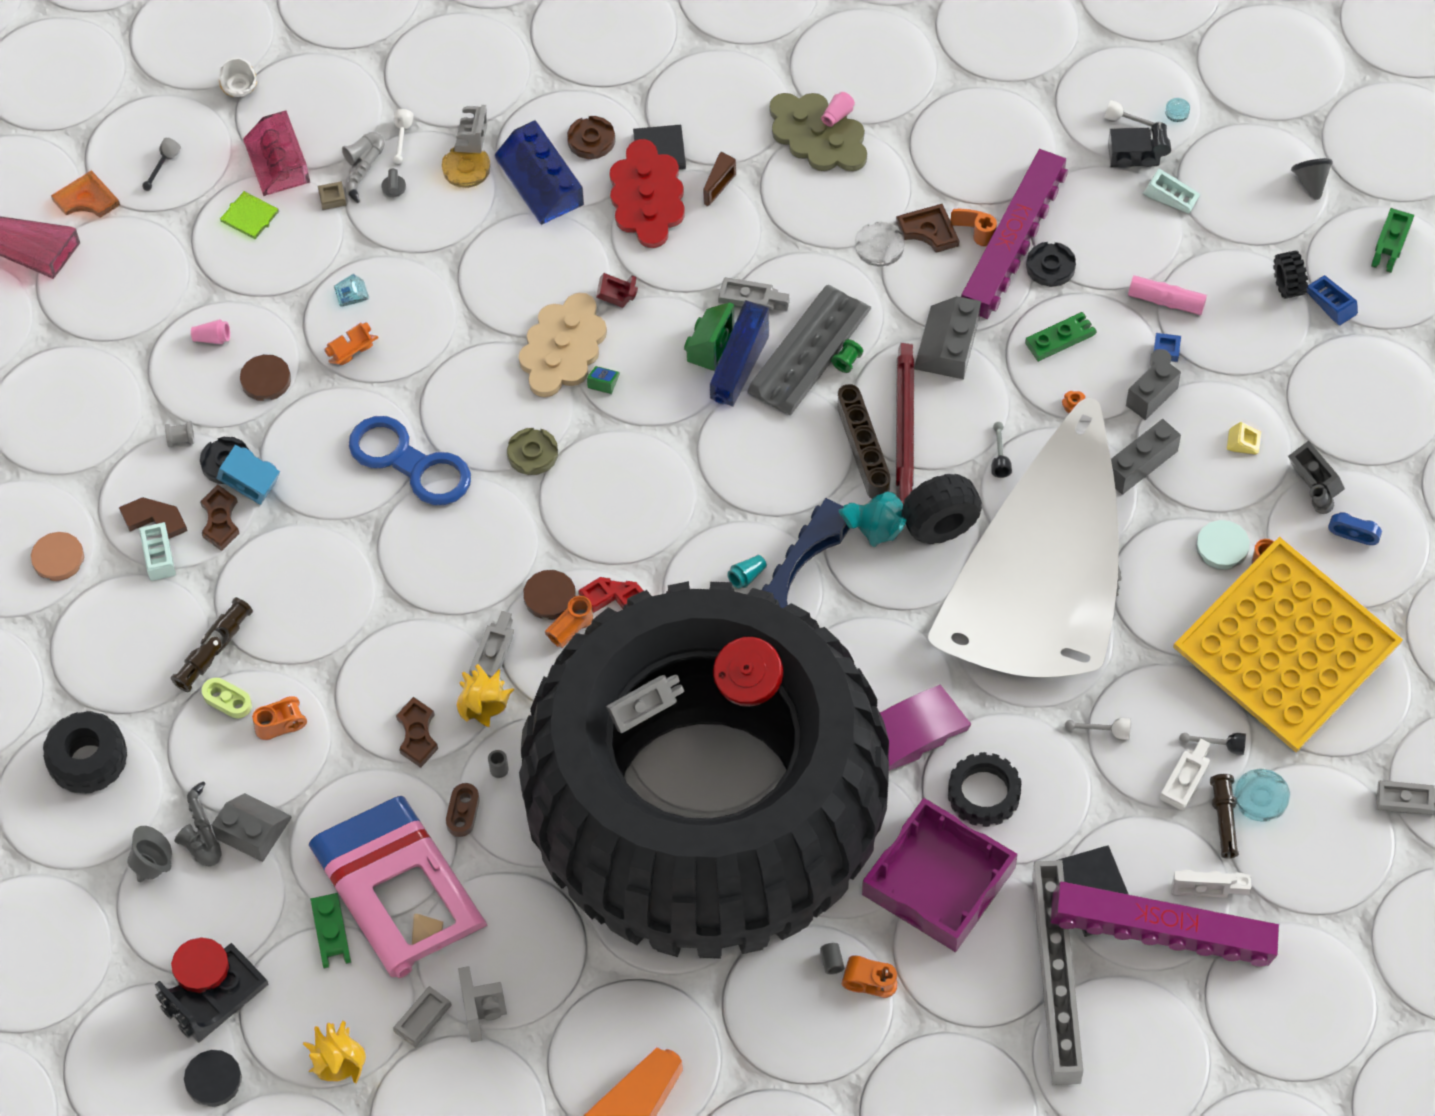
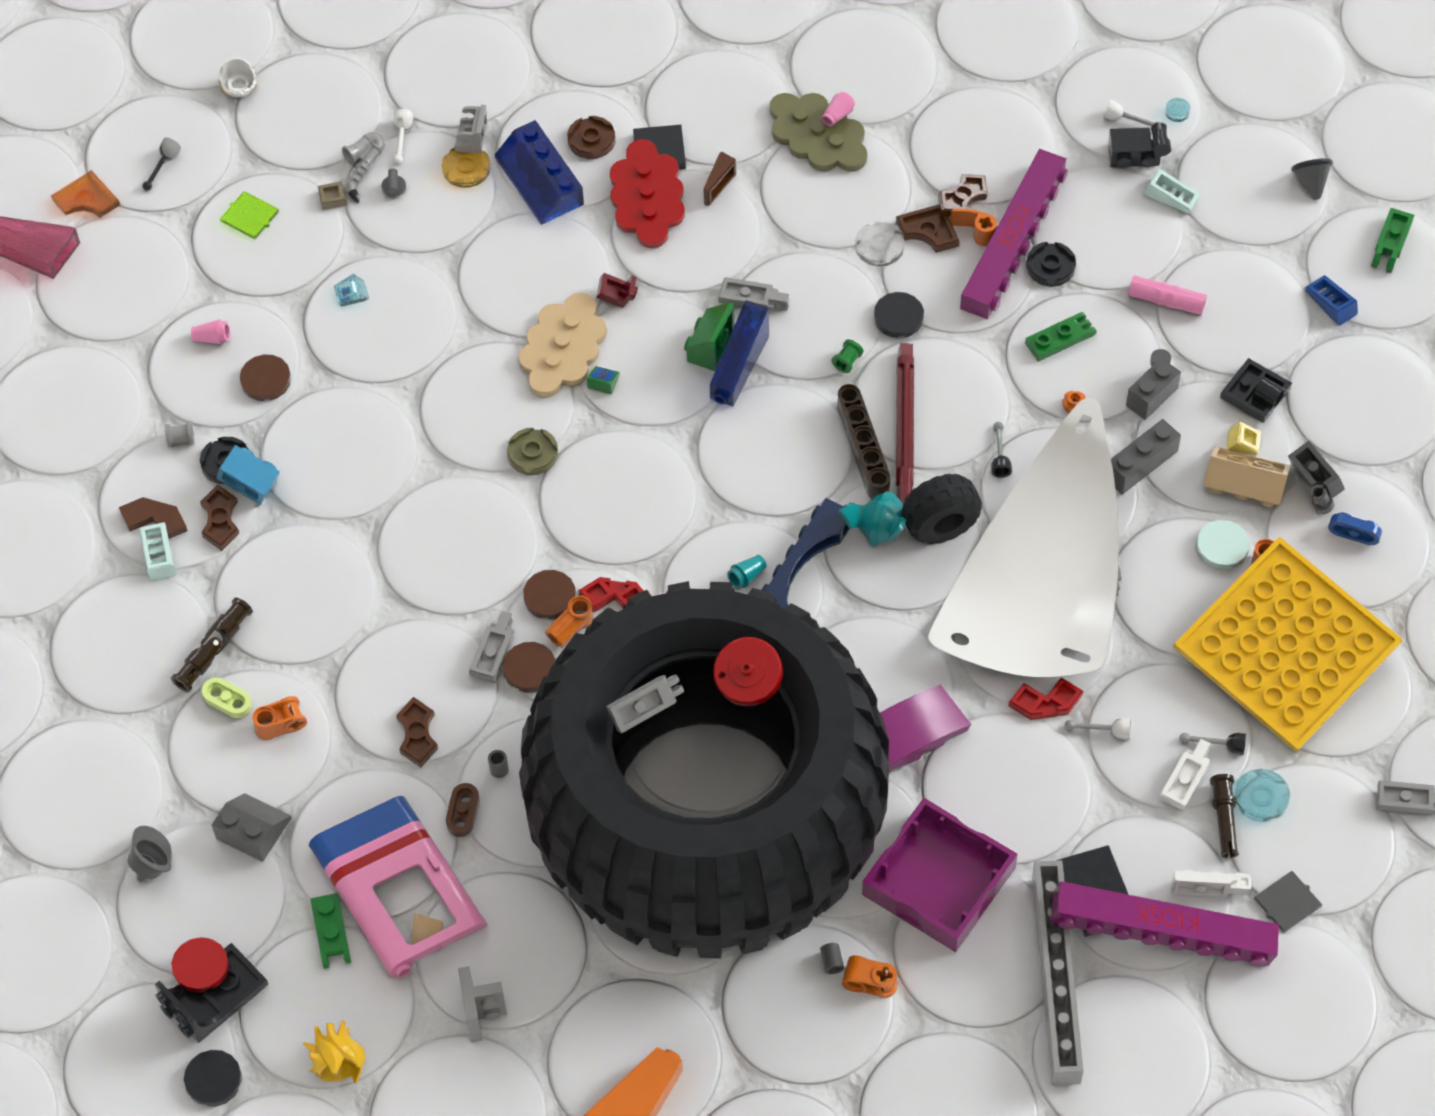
(57, 556): nougat tile -> none
(92, 772): black tyre -> none
(201, 843): dark grey piece -> none
(276, 154): clear pink slope -> none
(359, 341): orange hinge -> none
(409, 460): blue bar -> none
(422, 1016): light grey tile -> none
(482, 696): yellow hair -> none
(527, 665): none -> reddish brown tile
(808, 349): dark grey plate -> none
(898, 314): none -> black tile
(949, 337): dark grey slope -> none
(967, 191): none -> tile
(993, 765): black tyre -> none
(1037, 706): none -> red tile
(1169, 343): blue plate -> none
(1246, 476): none -> tan slope
(1255, 390): none -> black plate
(1288, 901): none -> dark grey piece
(1290, 274): black tyre -> none

